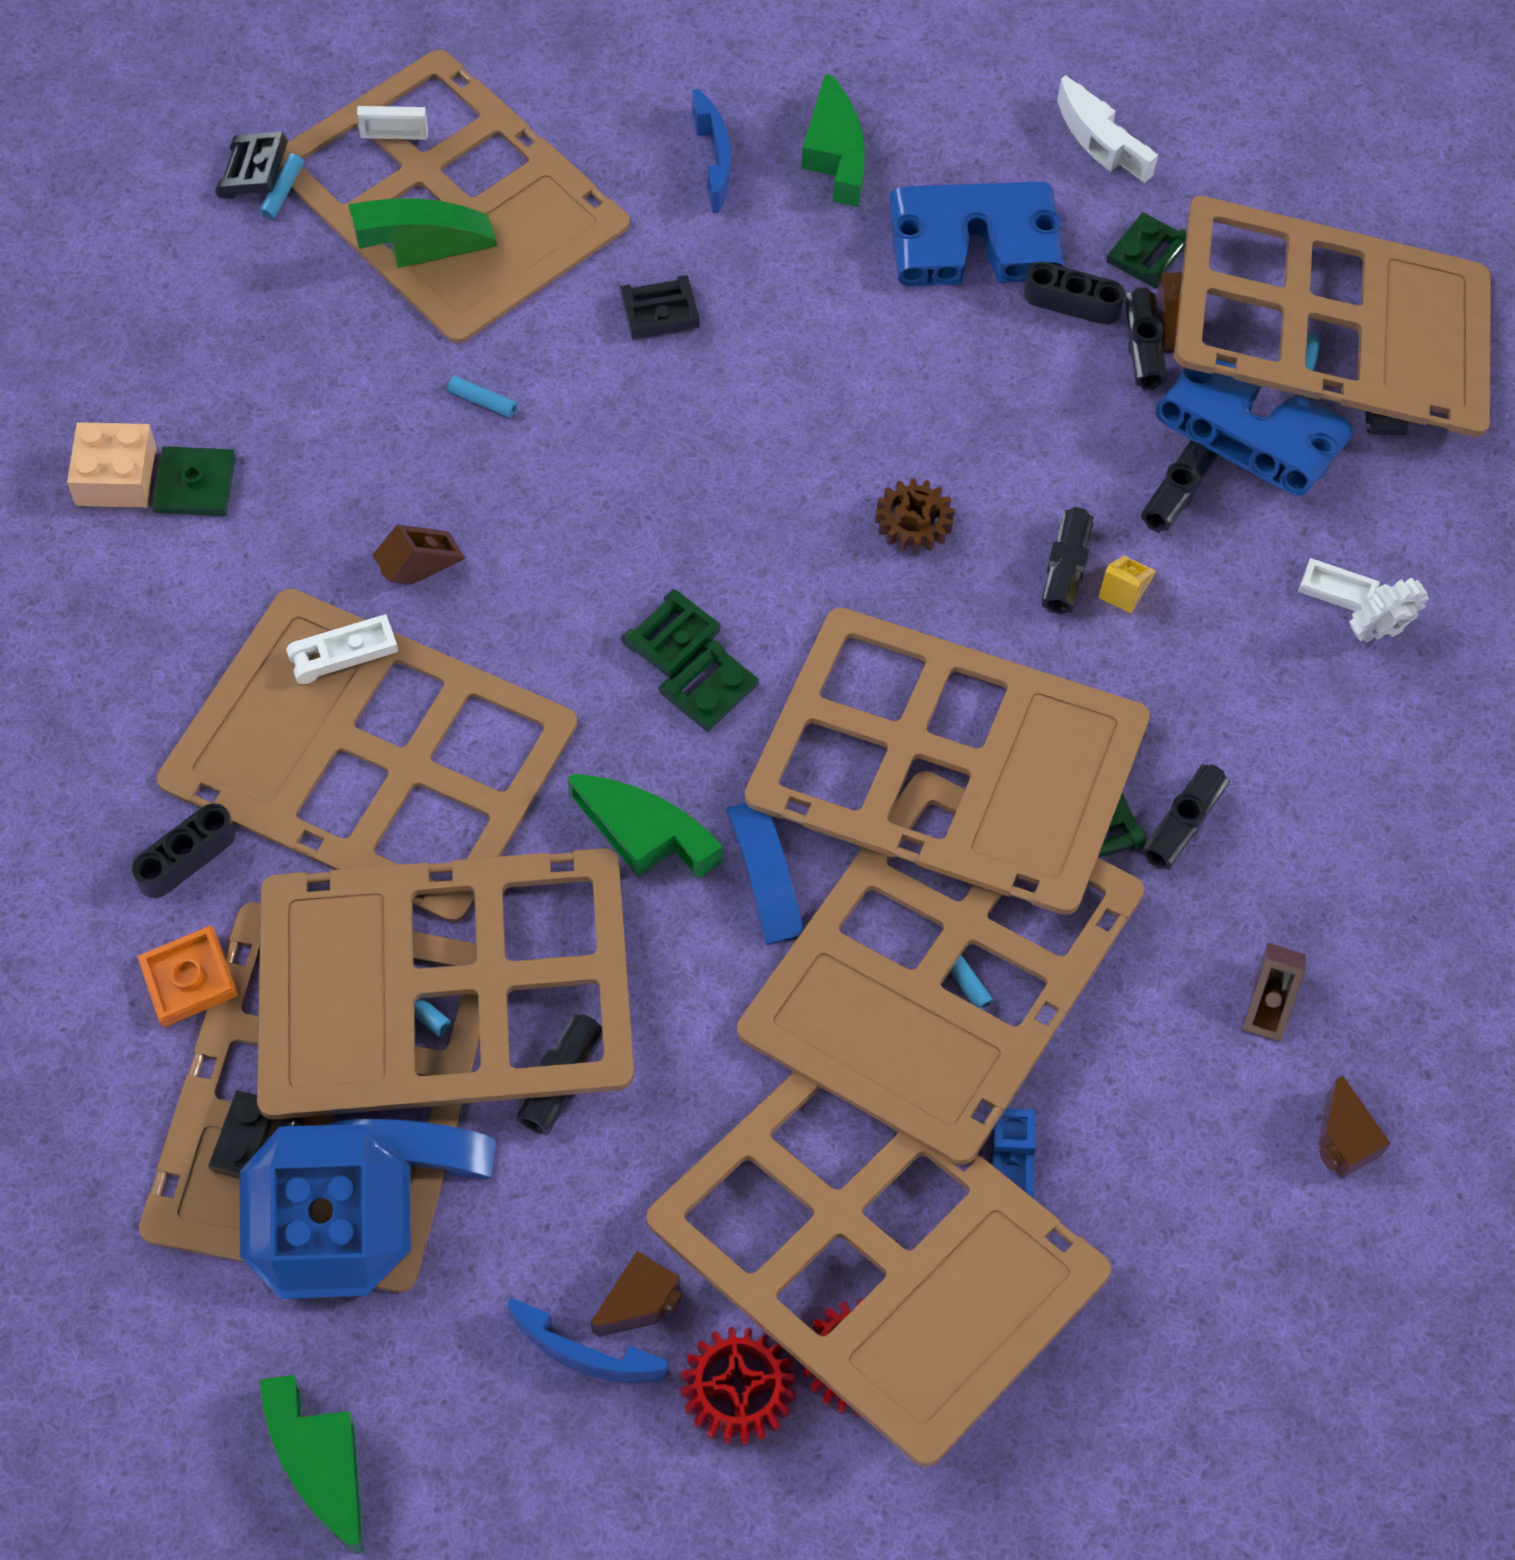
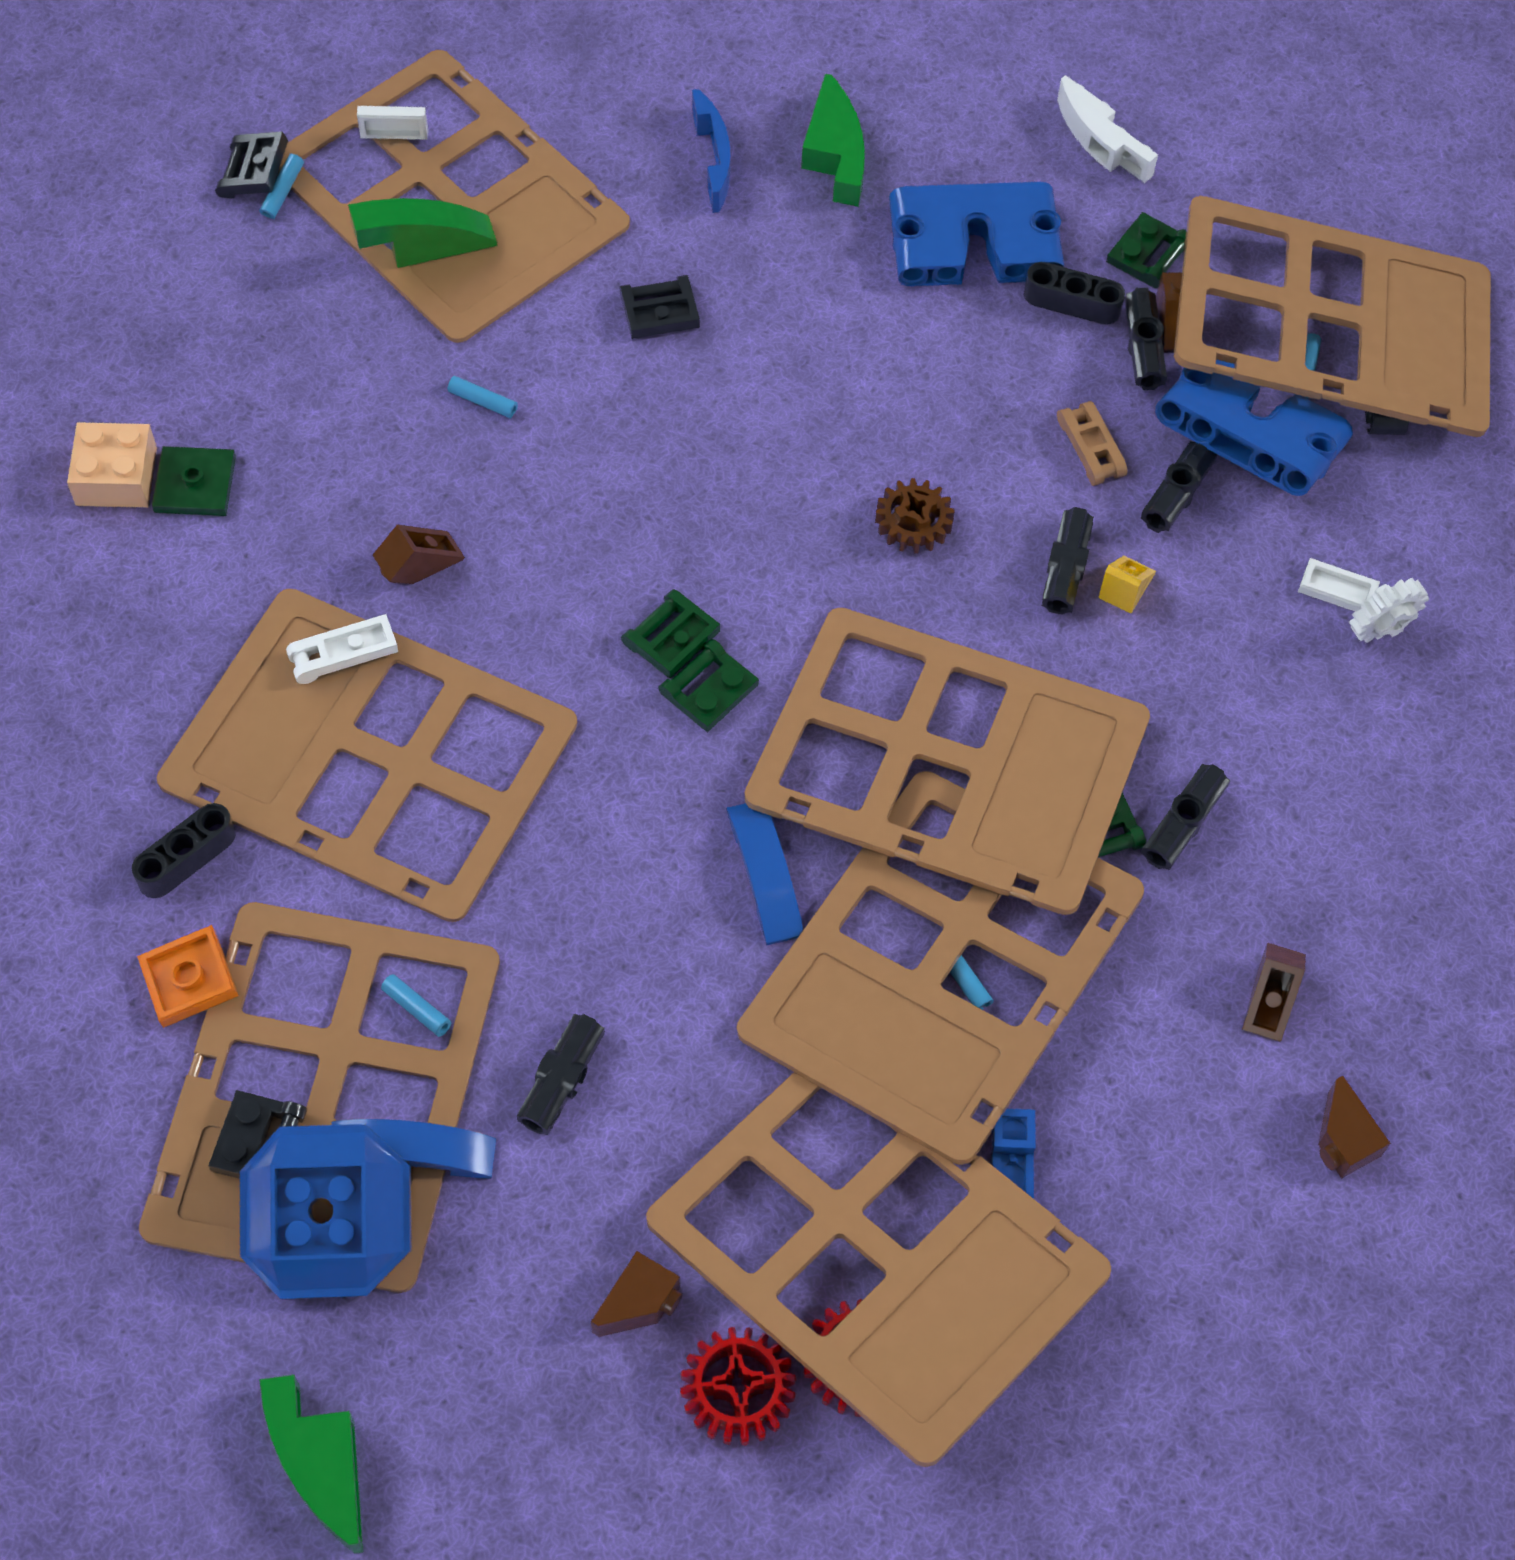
(346, 986): medium nougat door -> none
(635, 1368): blue slope -> none
(644, 825): green slope -> none
(1092, 442): none -> medium nougat plate

